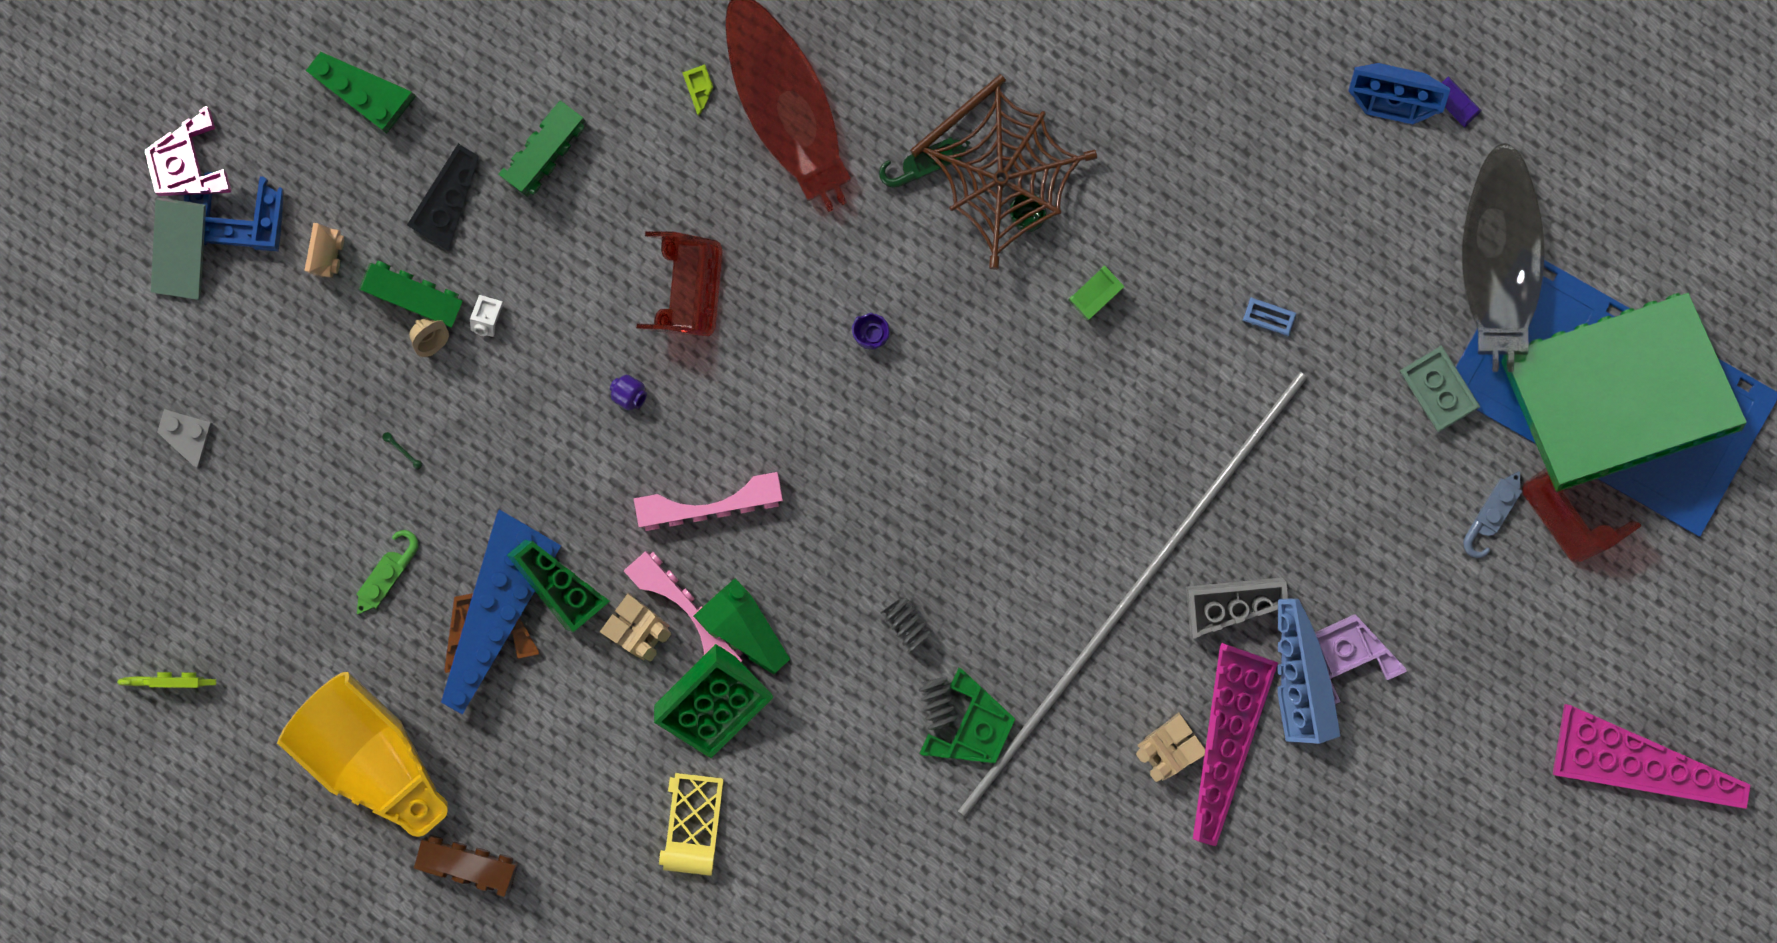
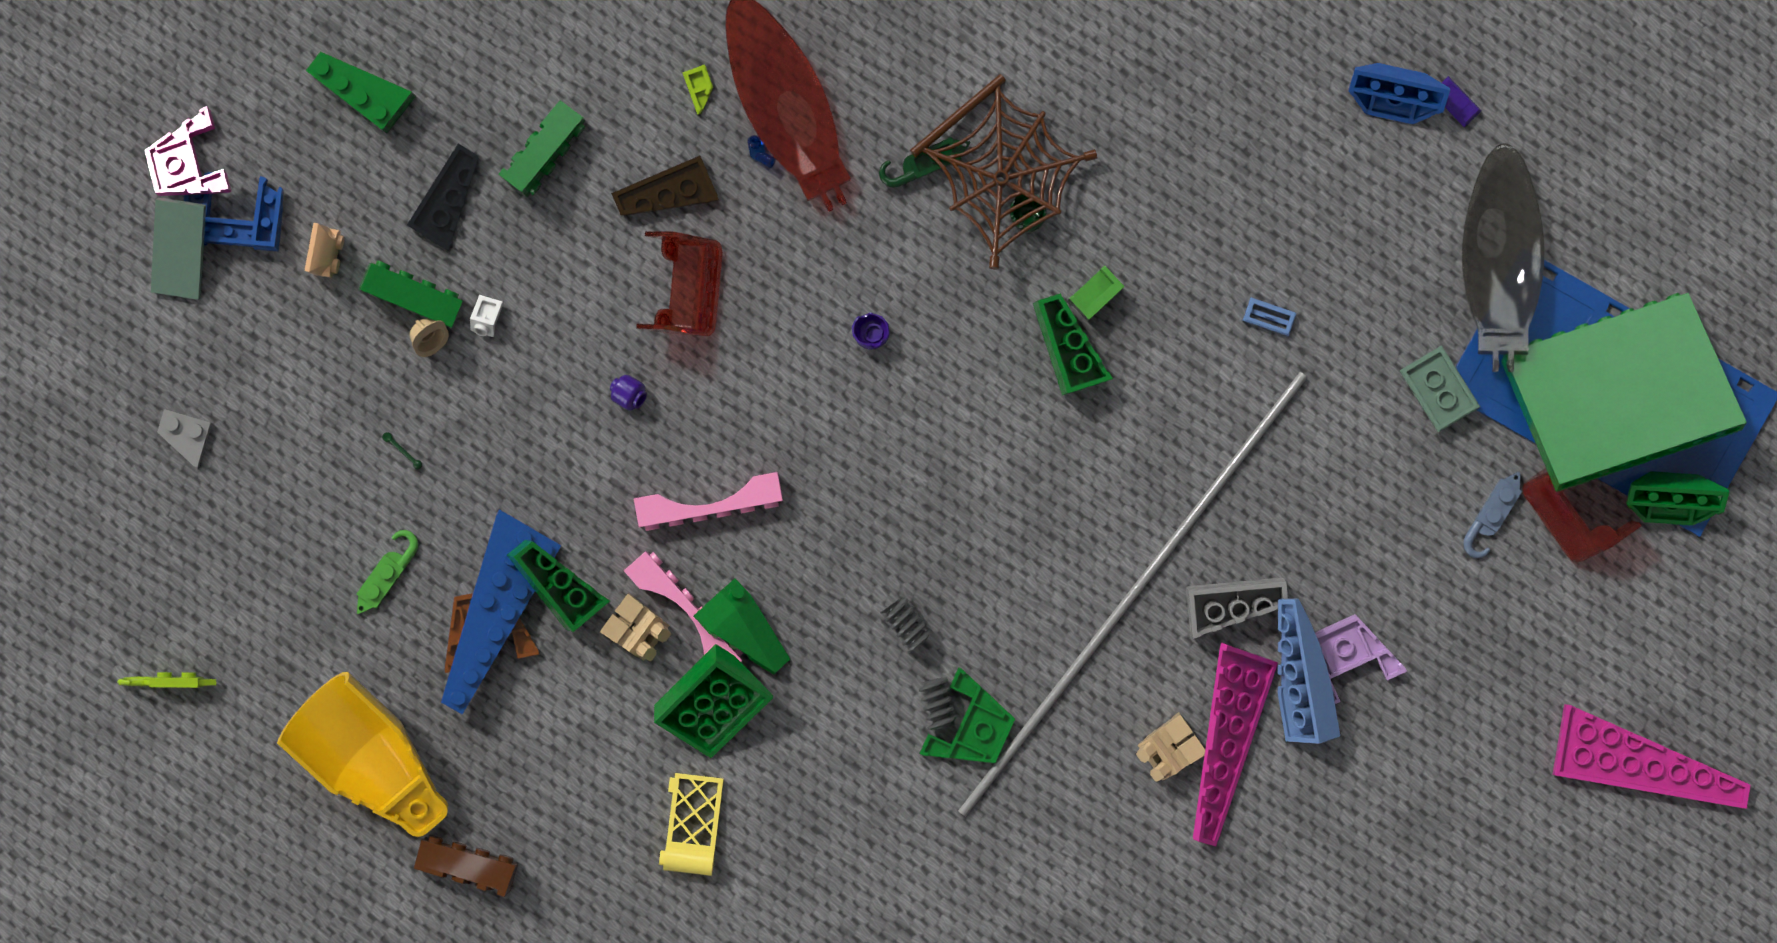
(669, 189): none -> dark brown wing
(758, 152): none -> clear blue arm
(1068, 347): none -> green wedge
(1676, 498): none -> green wedge

